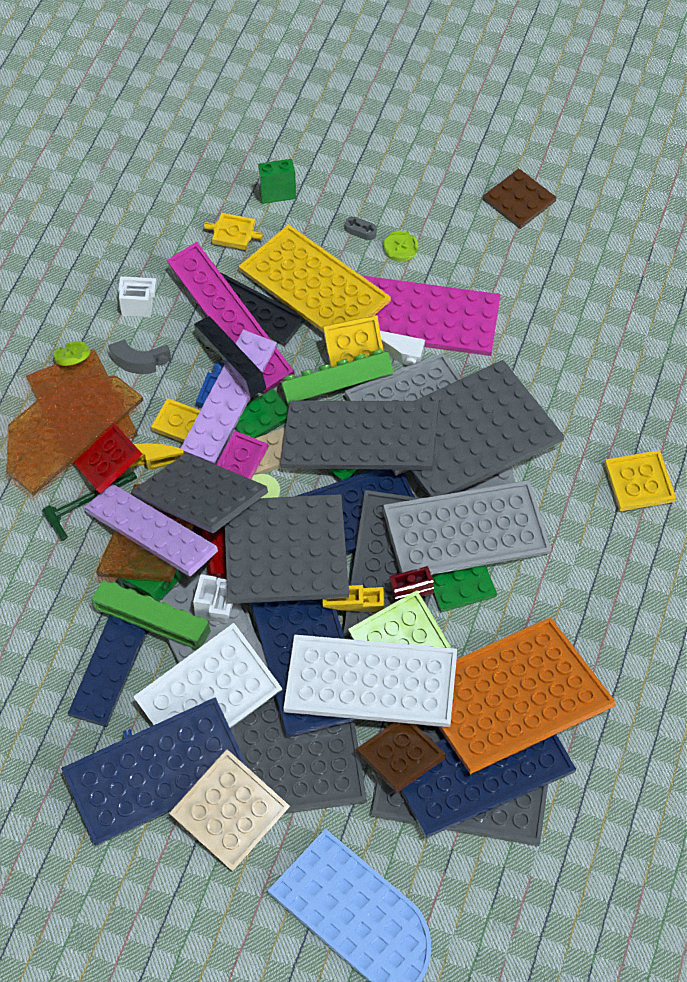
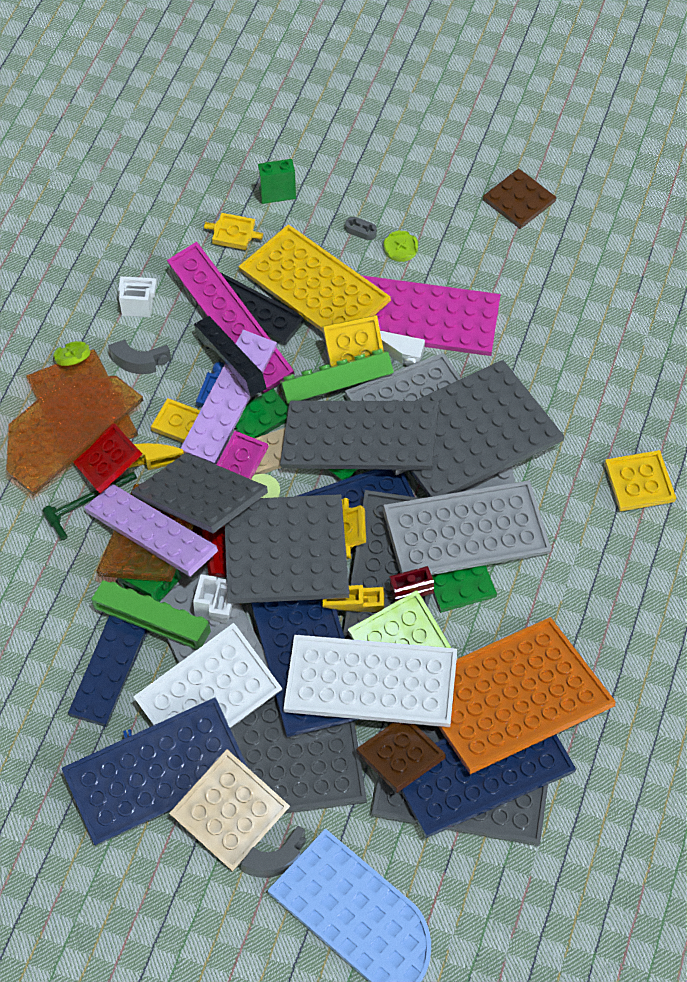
(274, 863): none -> dark grey arch
(353, 526): none -> yellow plate

